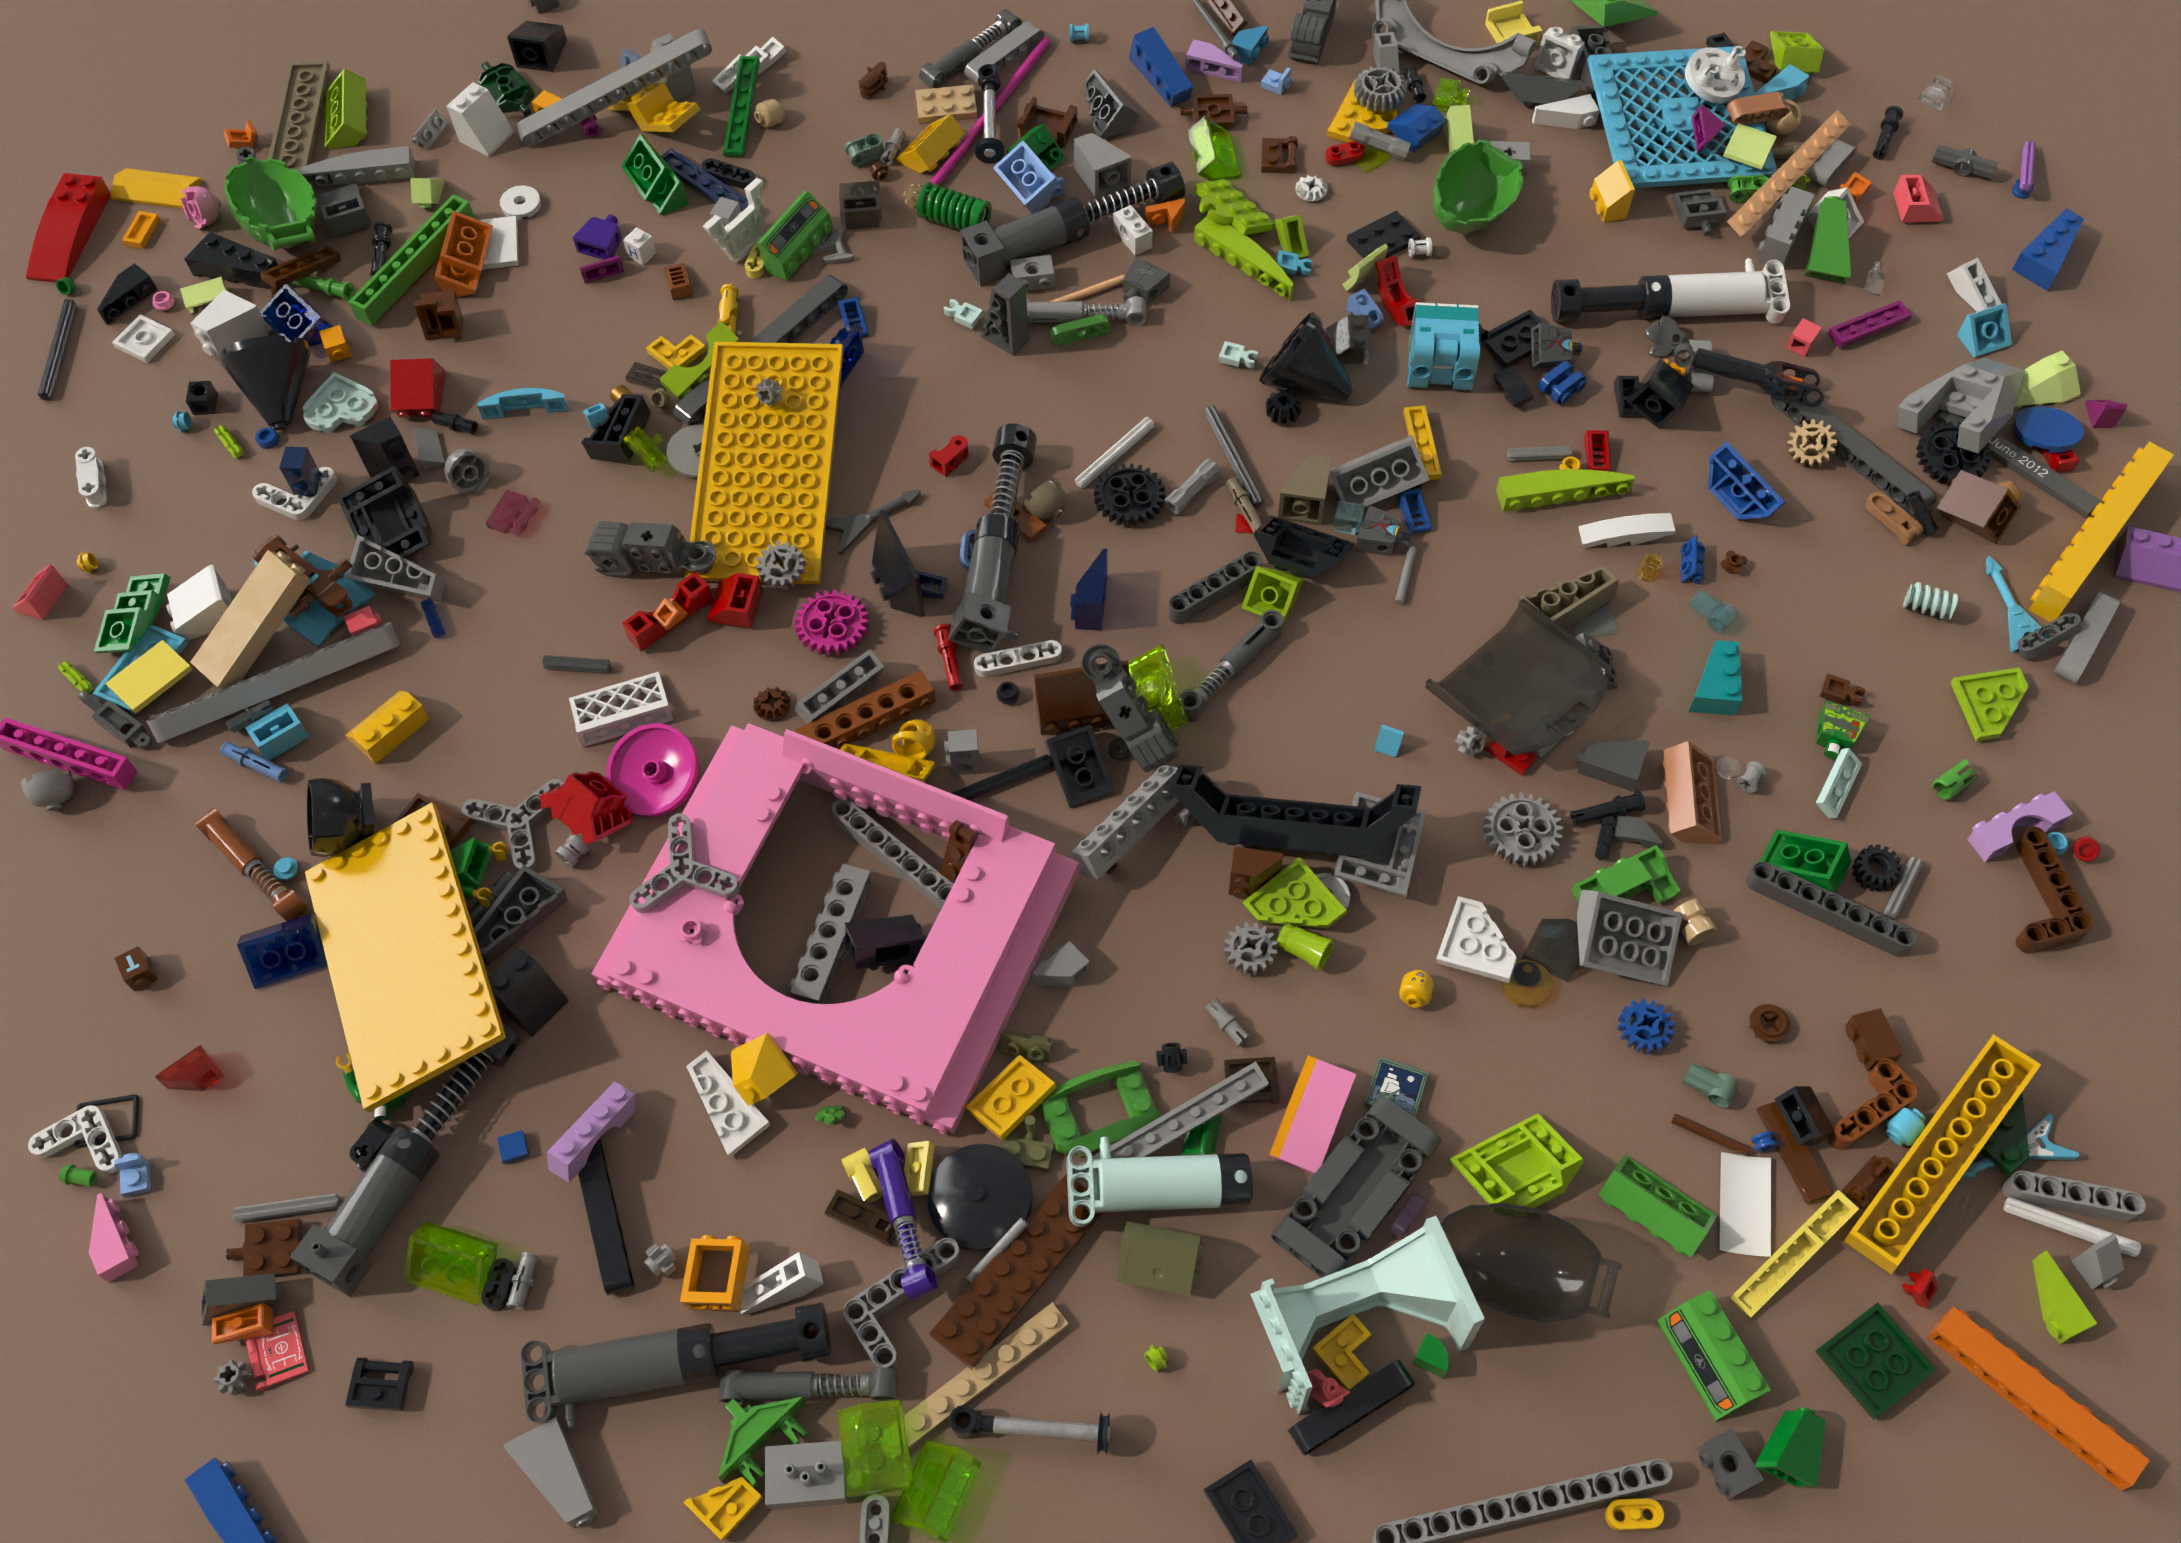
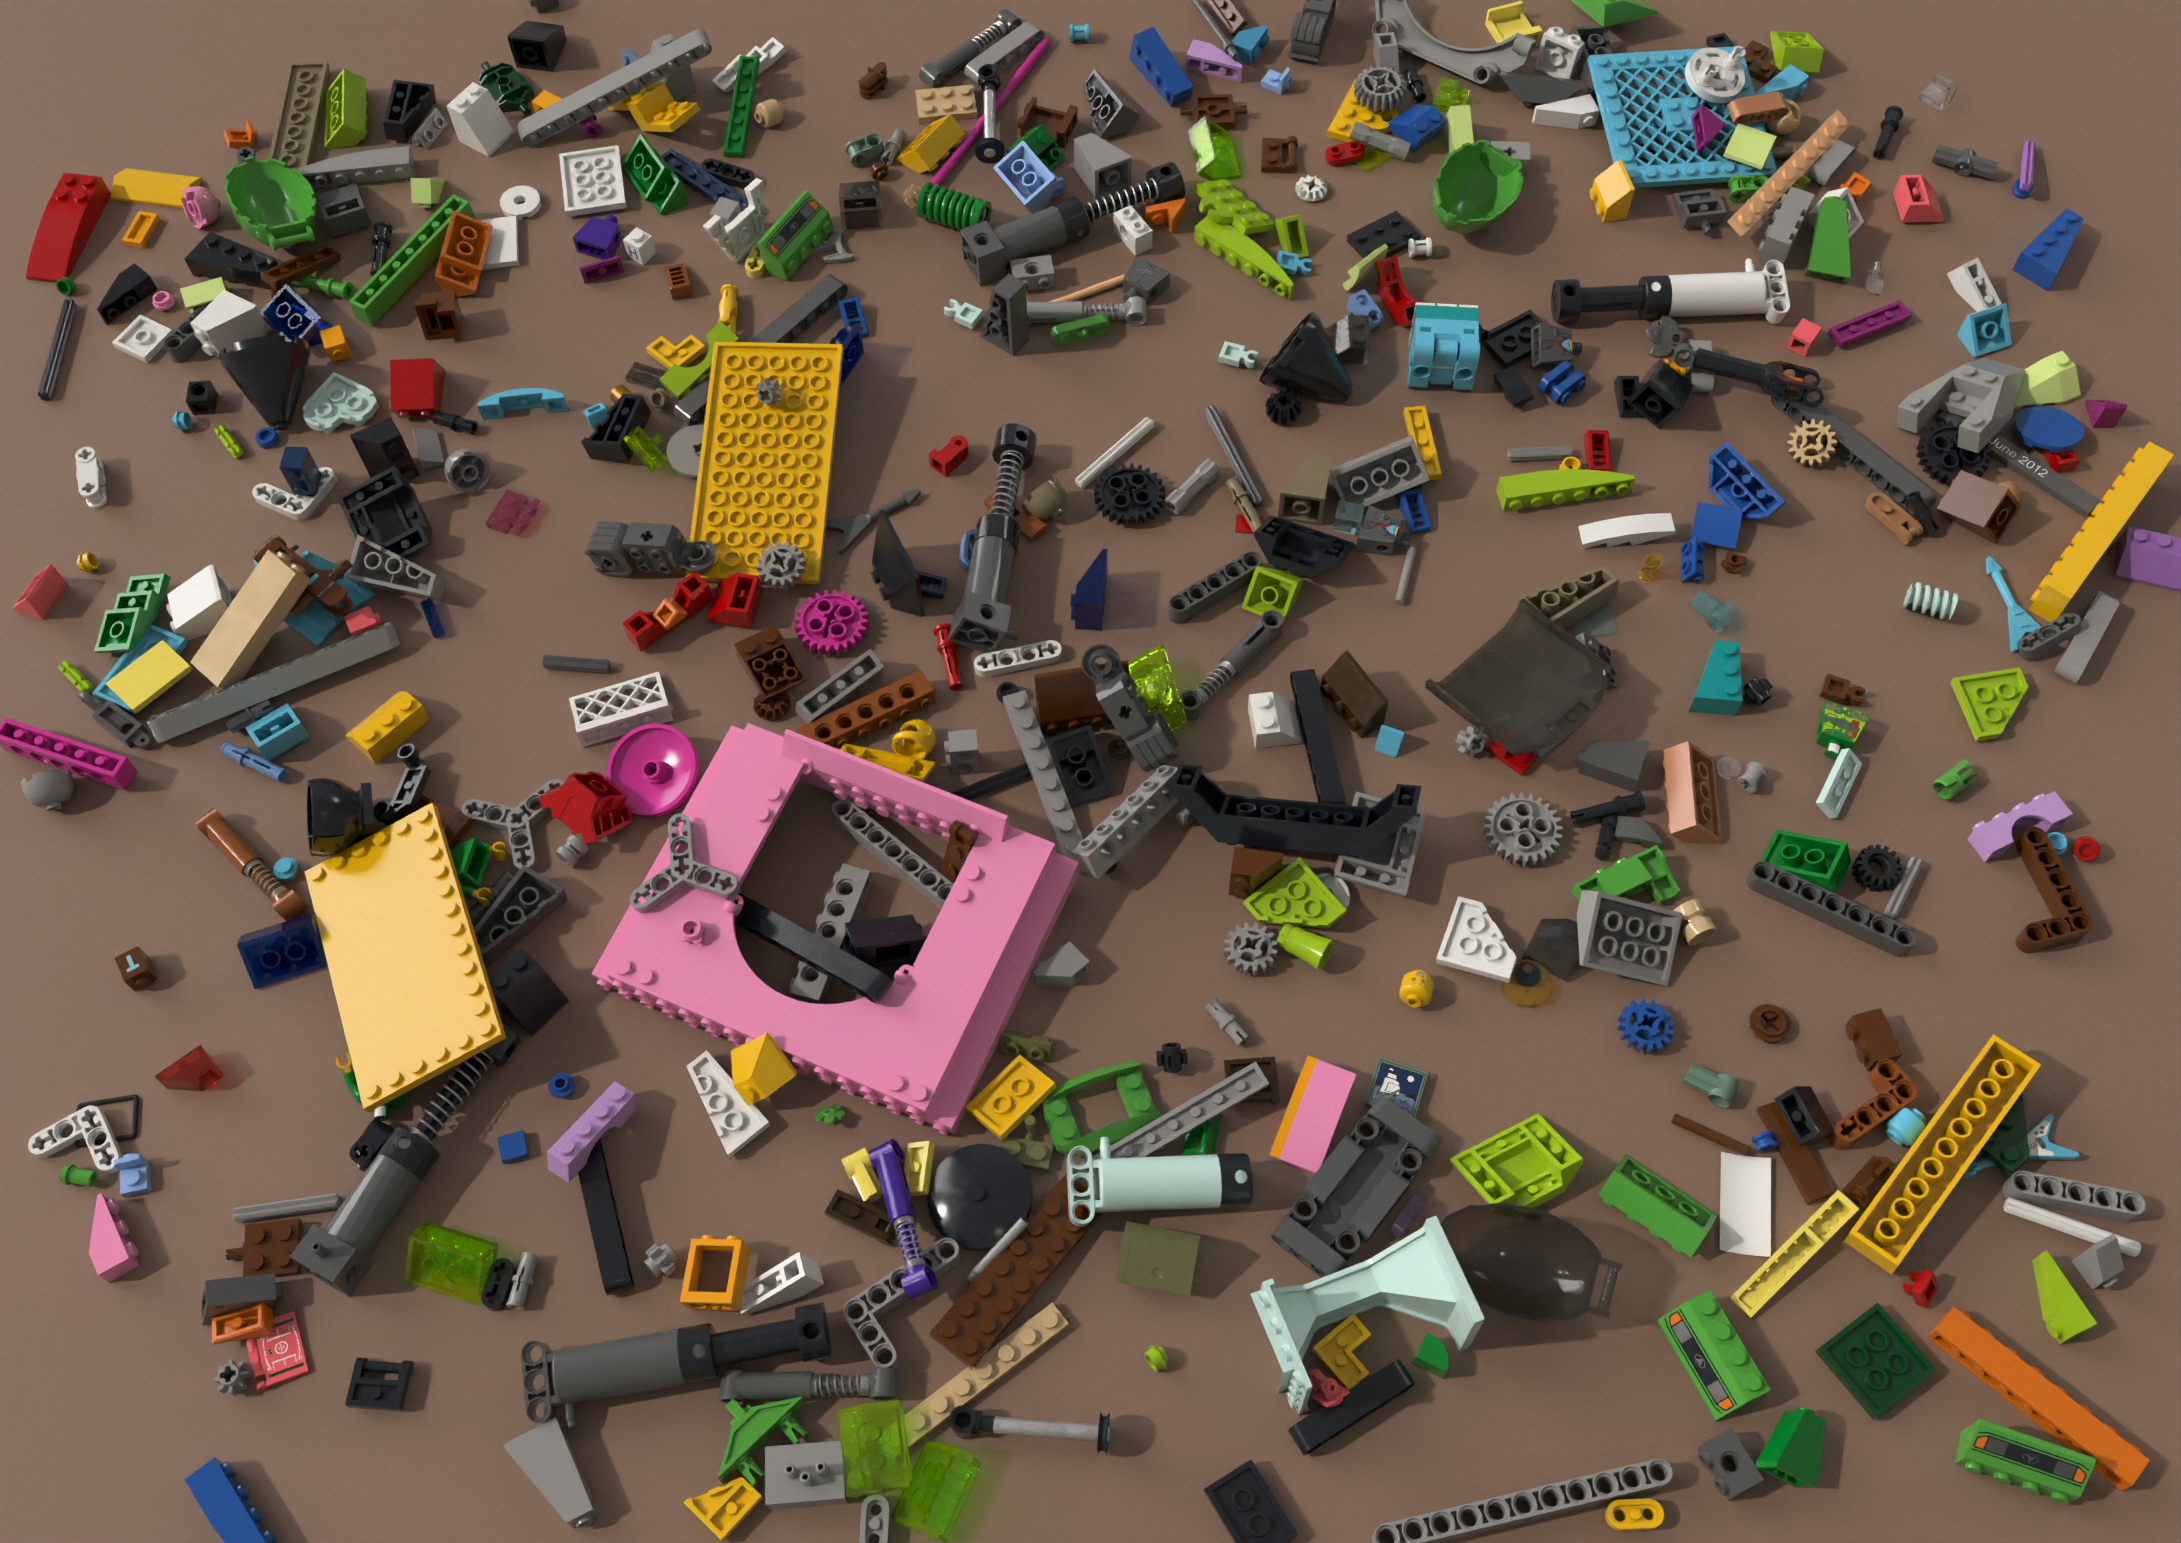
(182, 342): none -> dark grey beam
(407, 108): none -> black wedge
(408, 789): none -> black plate
(564, 1091): none -> blue plate
(592, 181): none -> white plate
(769, 662): none -> reddish brown slope
(813, 950): none -> black beam
(1043, 772): none -> light grey plate
(1273, 720): none -> white slope
(1317, 737): none -> black beam
(1354, 695): none -> dark brown slope
(1716, 525): none -> blue slope
(1757, 691): none -> black gear
(2024, 1461): none -> bright green slope

